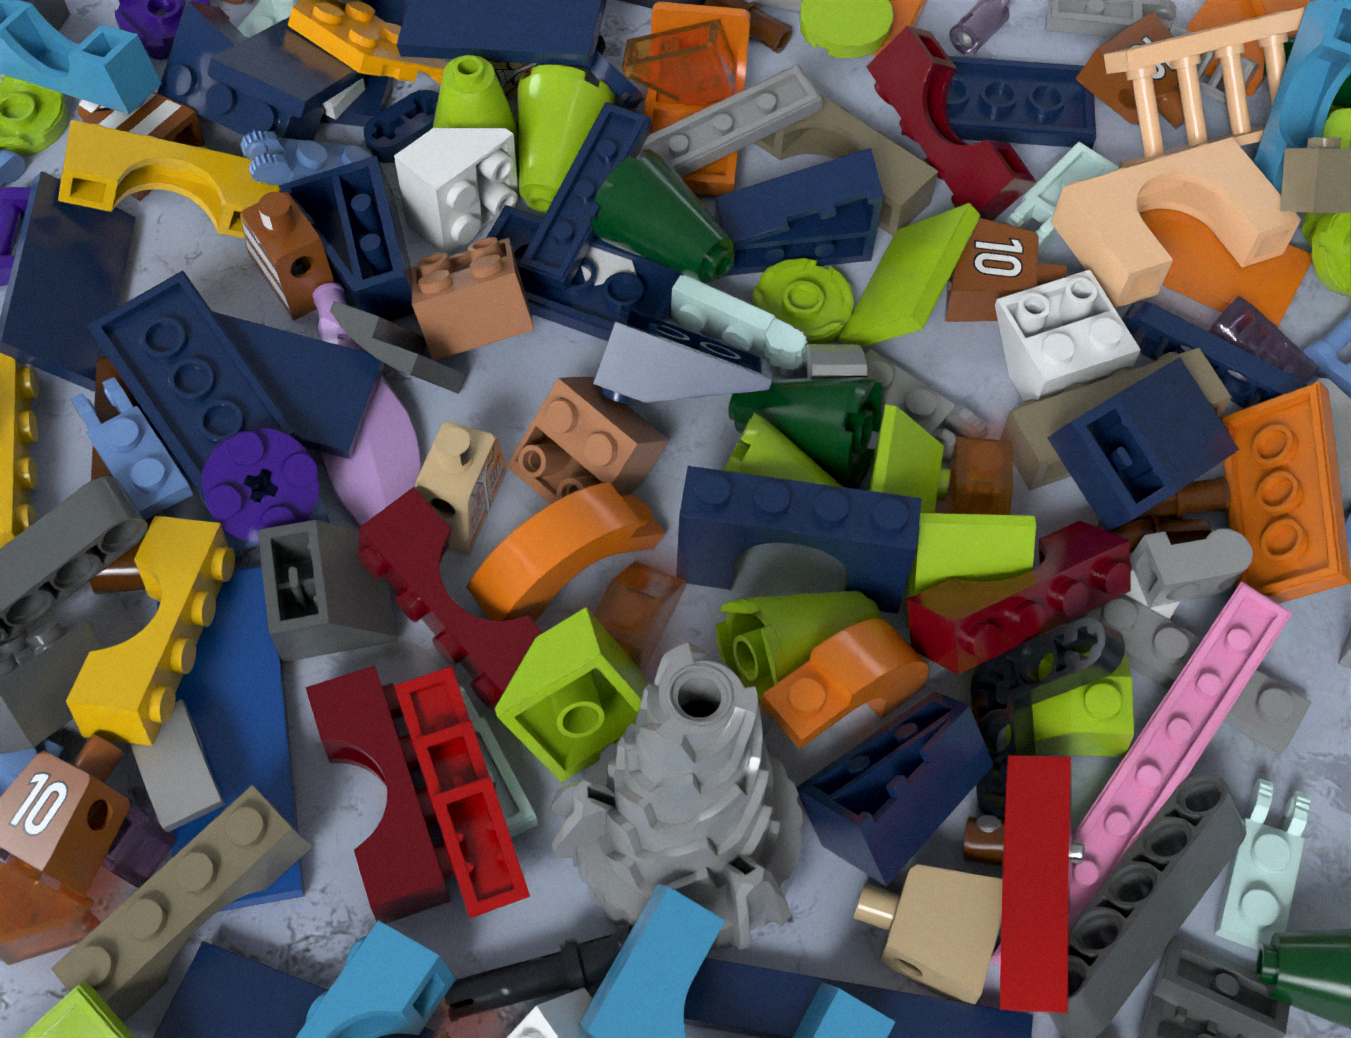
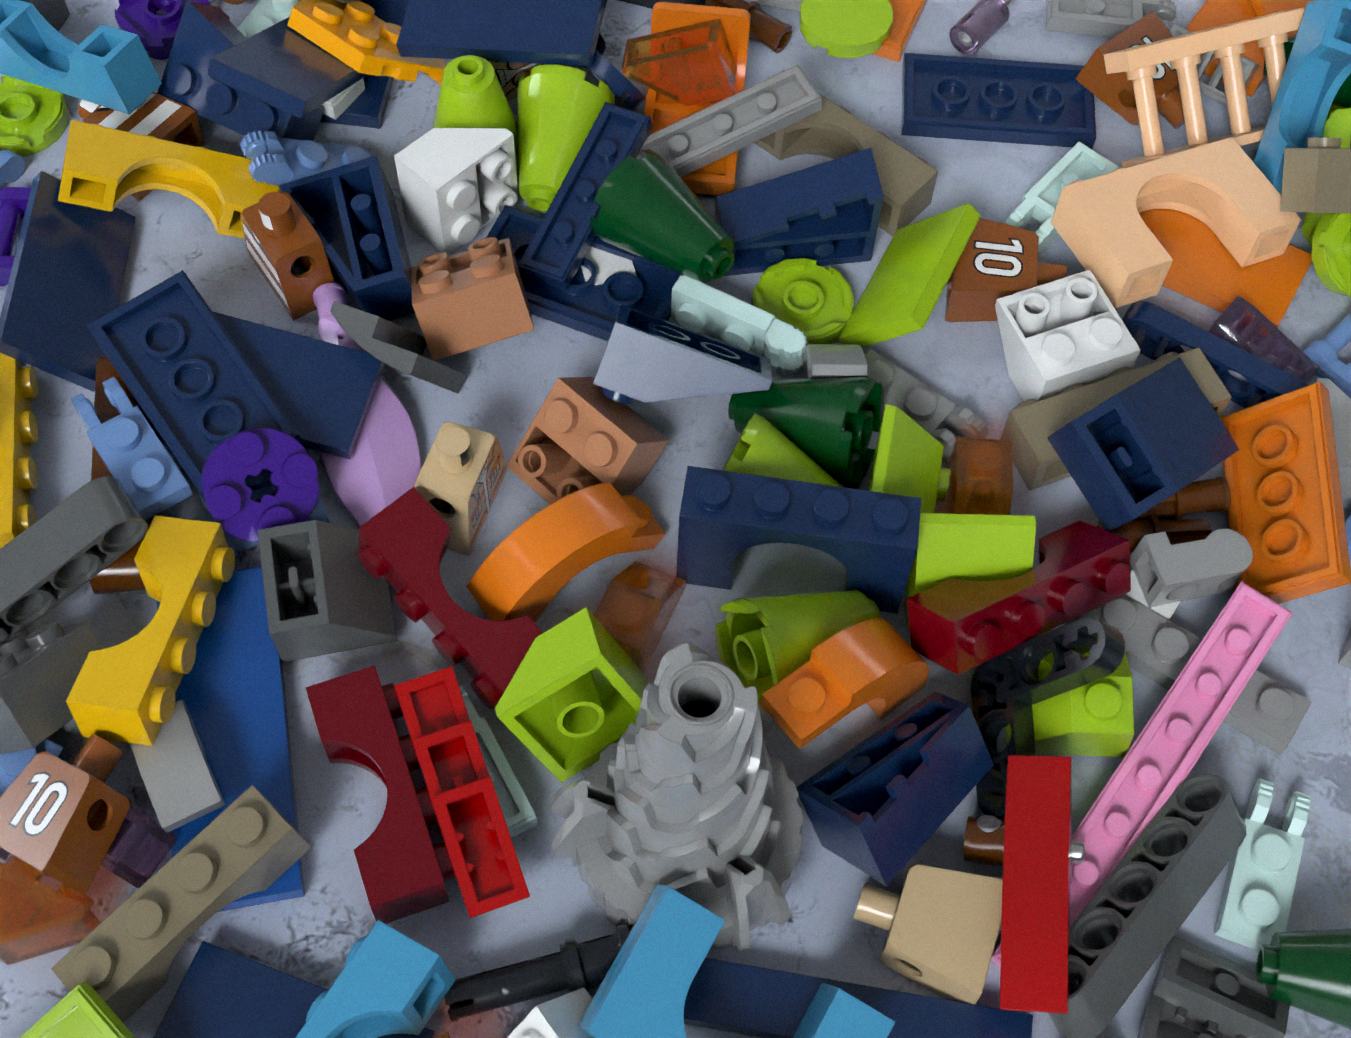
(400, 124): dark blue beam -> none
(915, 80): dark red arch -> none

